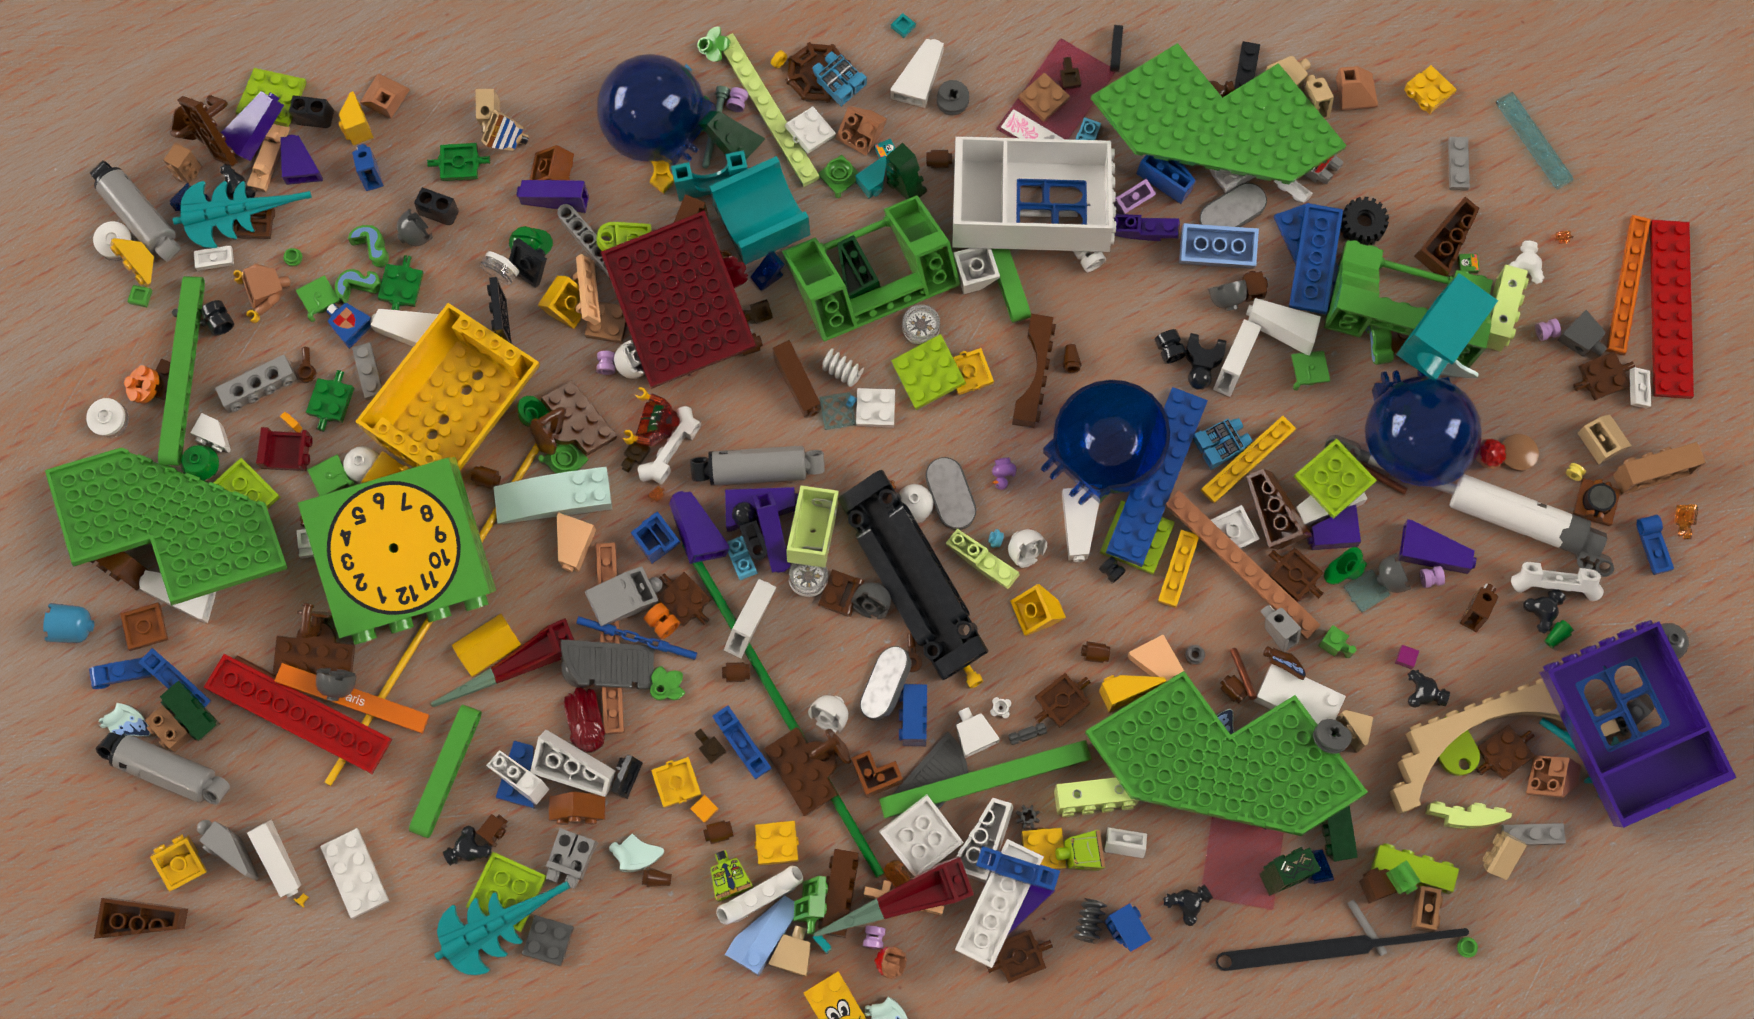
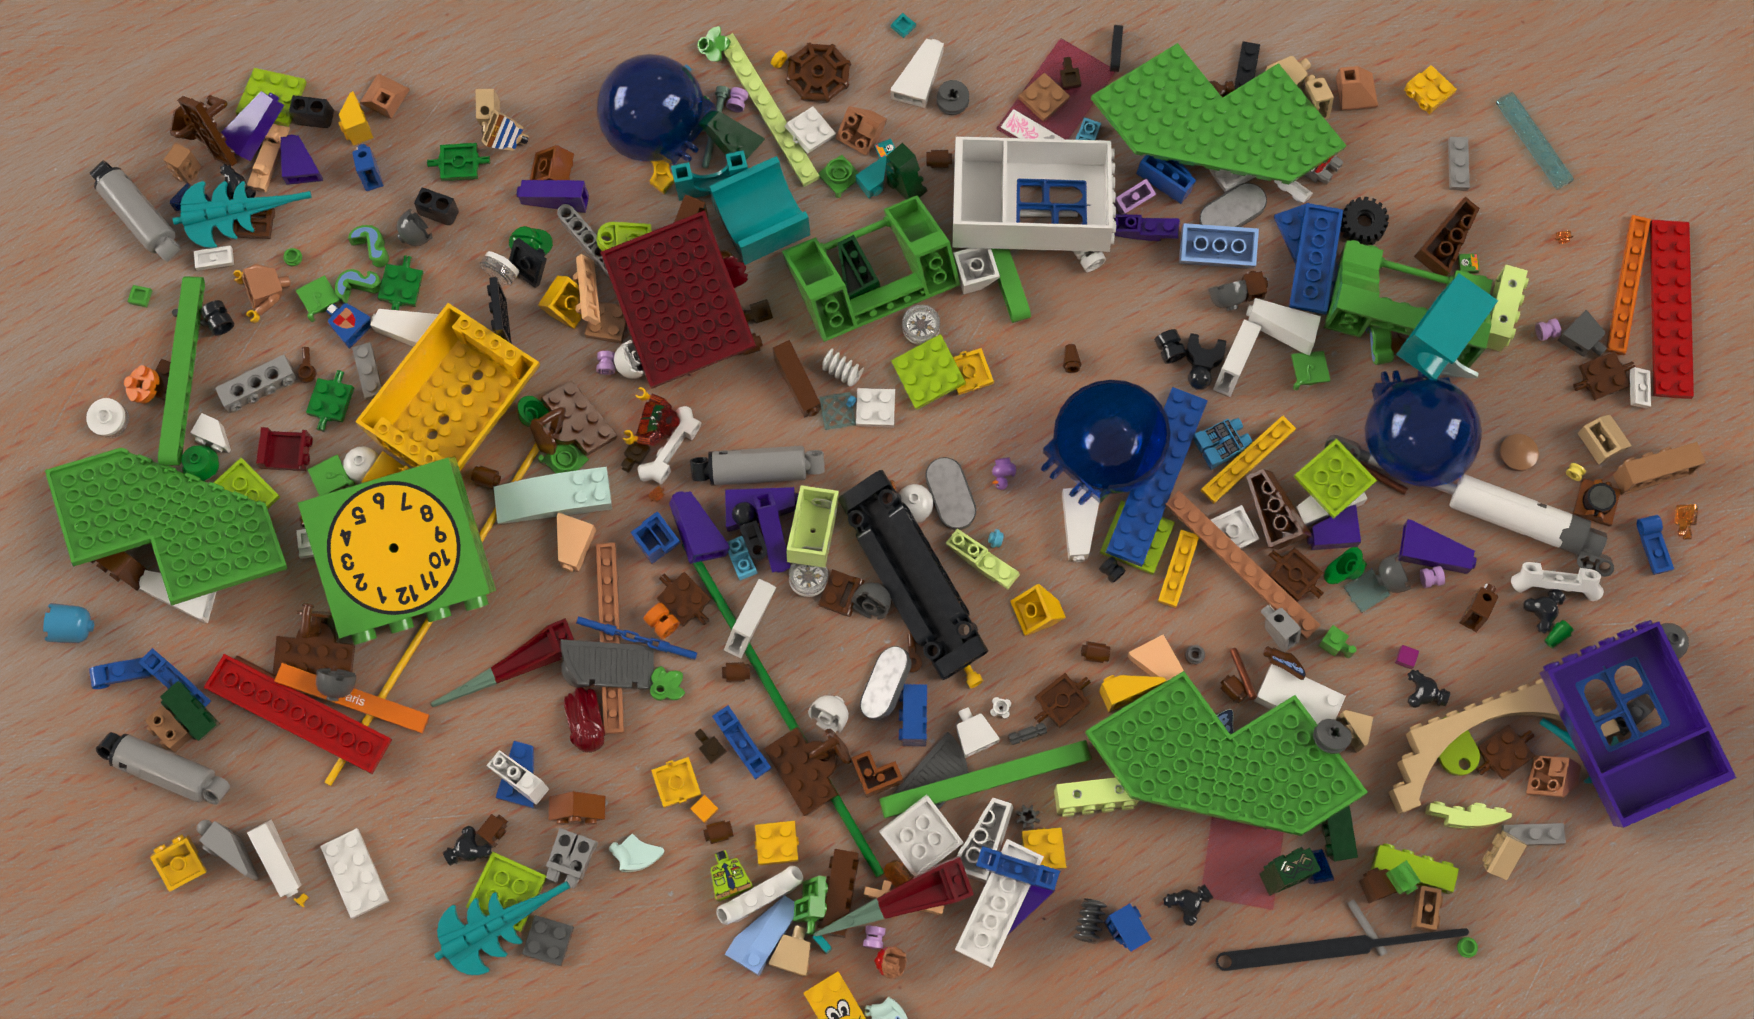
(104, 235): white piece -> none
(125, 720): light aqua arm -> none
(130, 917): reddish brown wedge -> none
(135, 258): yellow slope -> none
(144, 626): dark orange plate -> none
(291, 422): light orange tile -> none
(445, 771): bright green beam -> none
(486, 645): yellow slope -> none
(571, 766): white wedge -> none
(623, 596): light grey slope -> none
(629, 769): black hinge -> none
(654, 878): reddish brown cone -> none
(768, 271): clear blue slope -> none
(839, 78): dark azure hips -> none
(1020, 956): reddish brown plate -> none
(1026, 546): white cylinder -> none
(1027, 405): reddish brown arch -> none
(1083, 852): lime torso -> none
(1125, 842): white slope -> none
(1491, 453): red piece -> none
(1530, 261): white animal -> none

